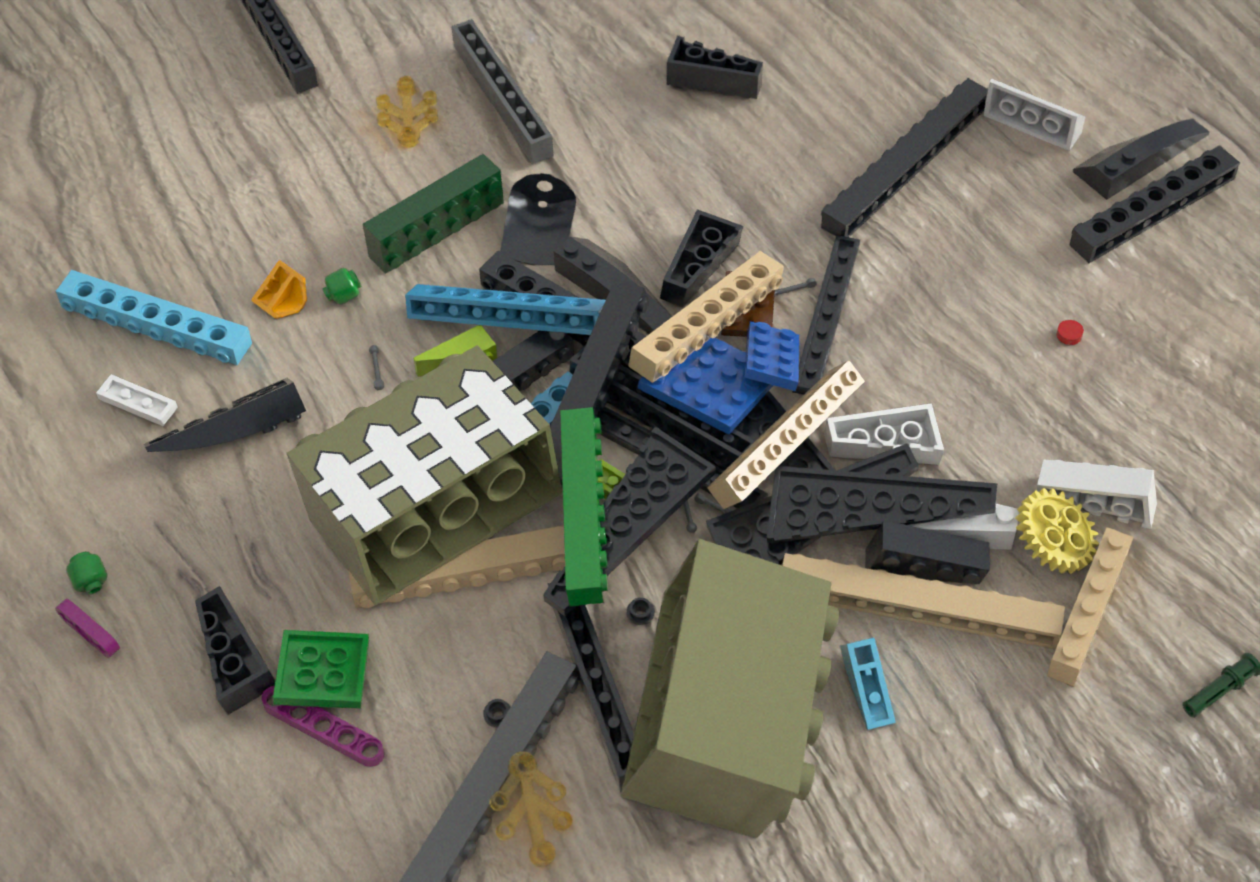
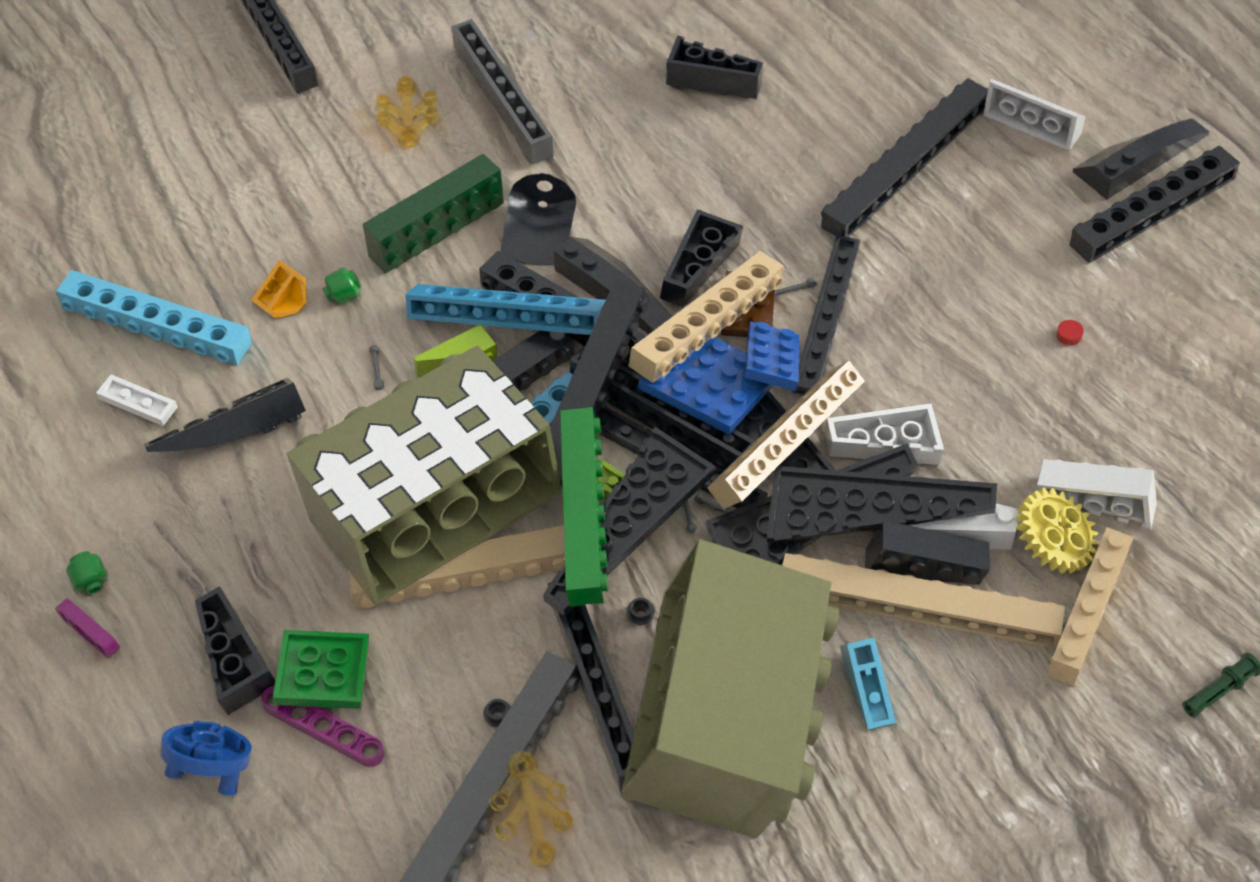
(206, 751): none -> blue piece

